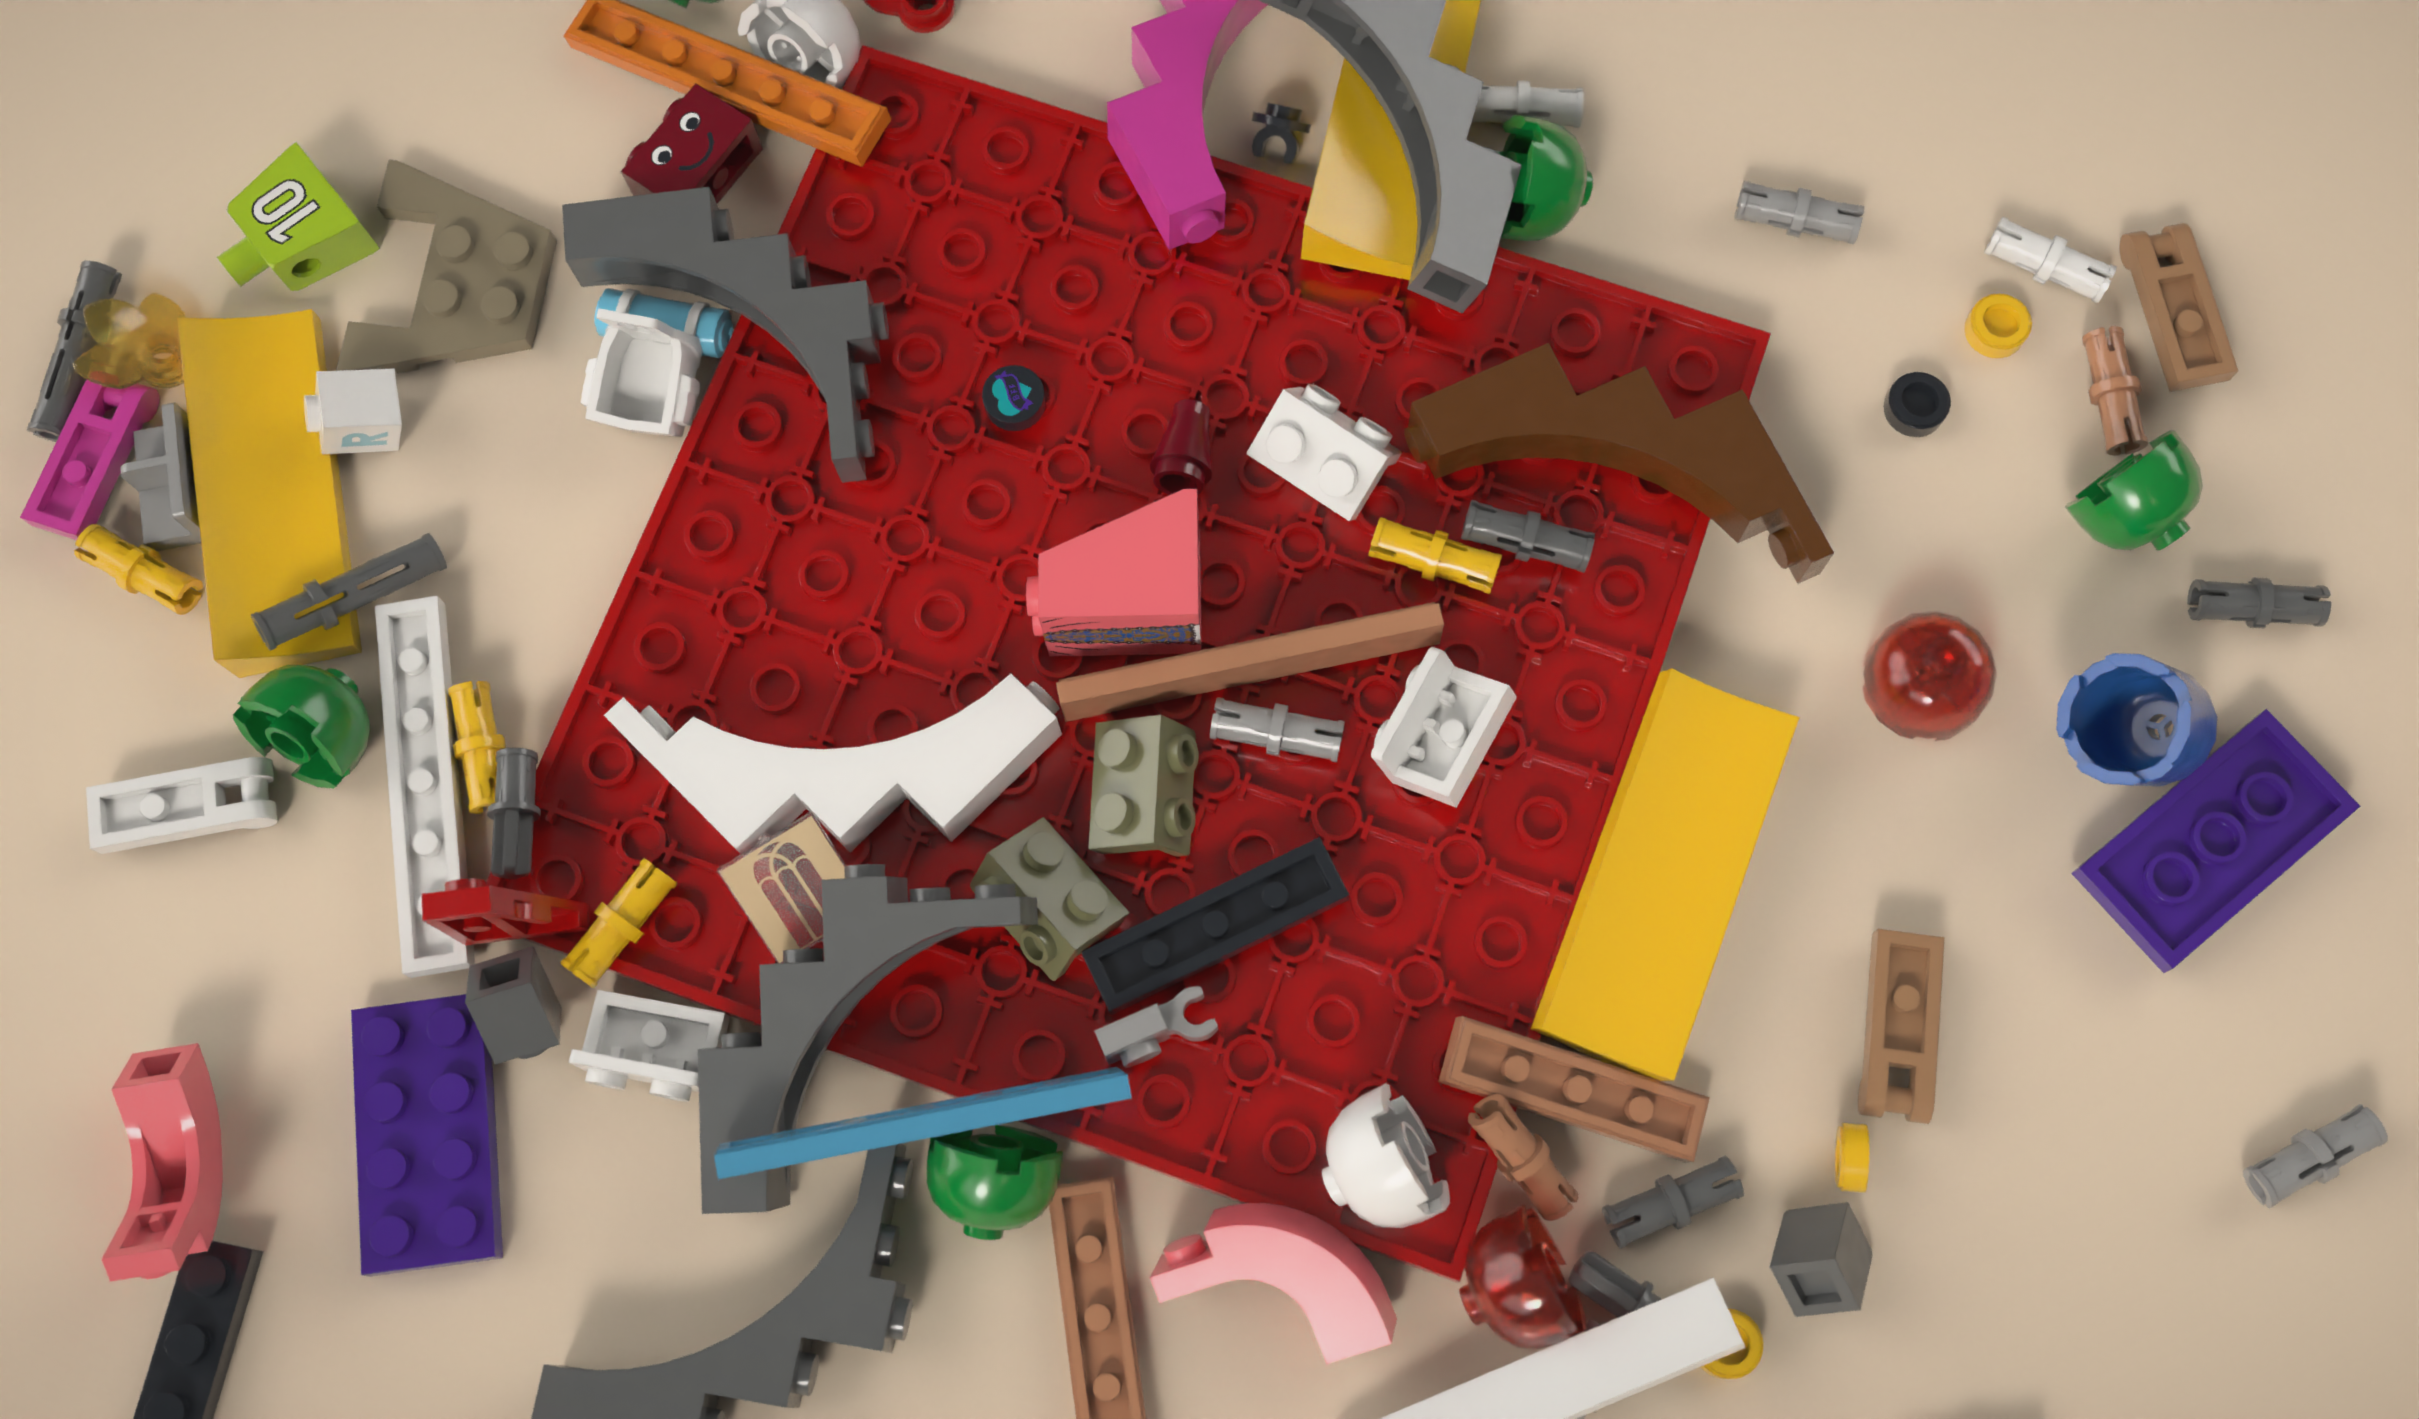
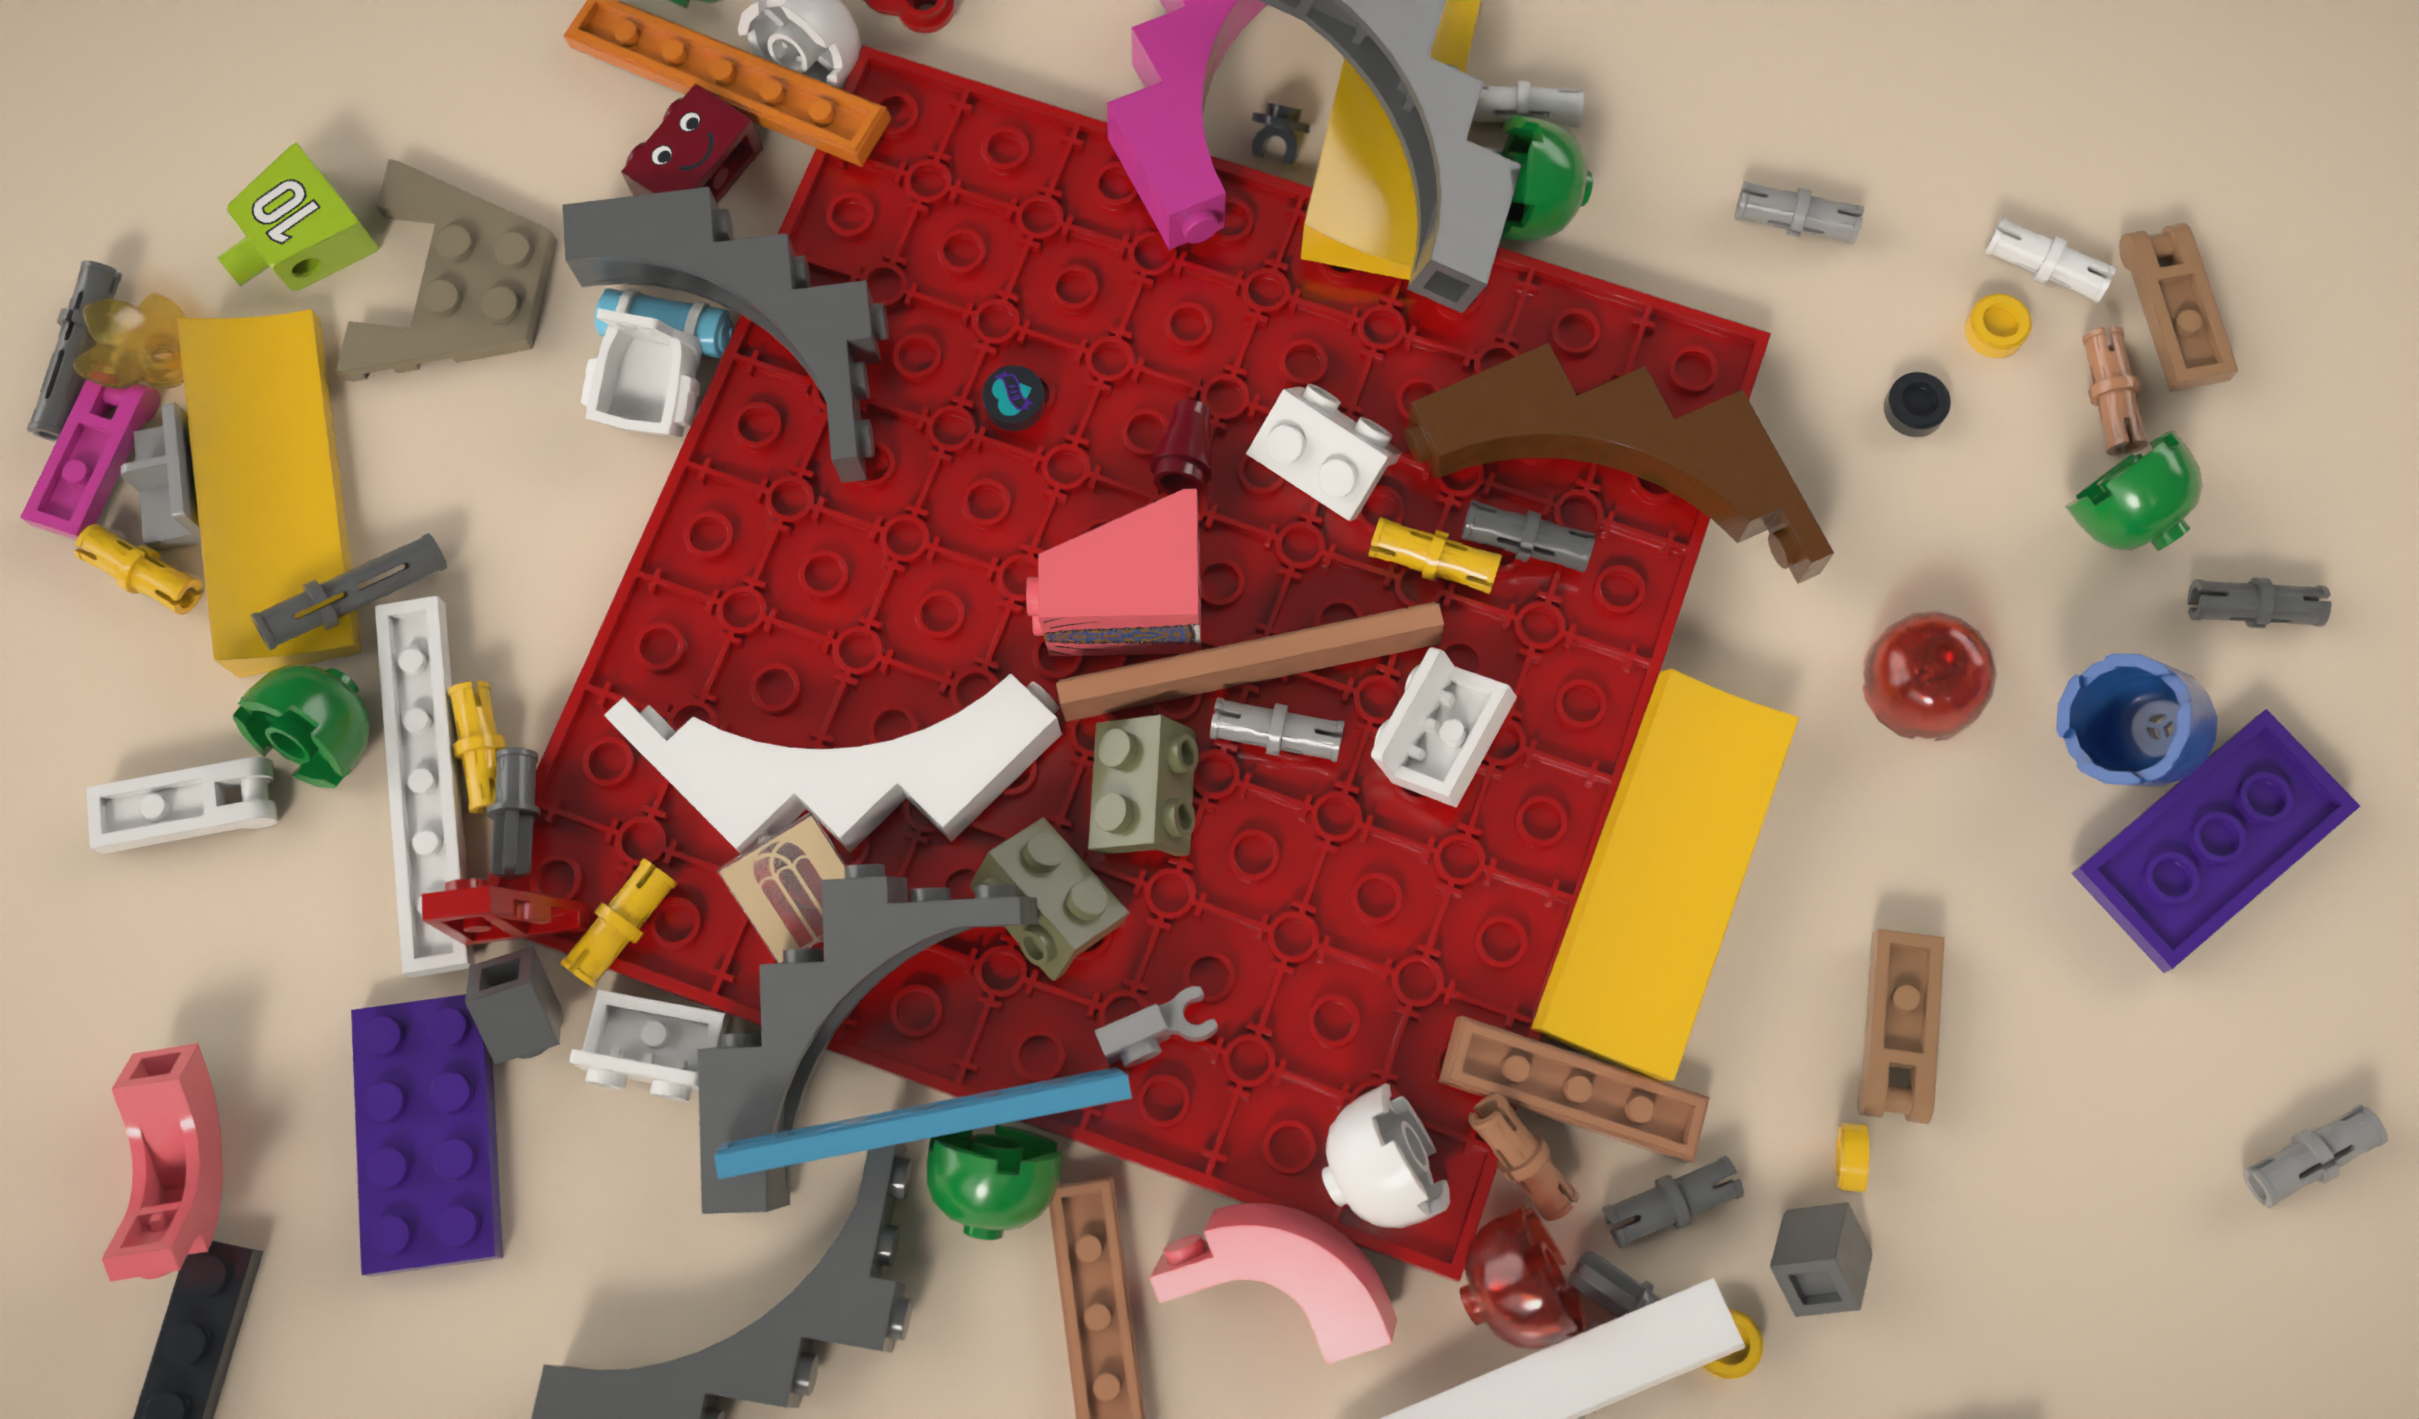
(355, 411): white brick -> none
(1215, 925): black plate -> none

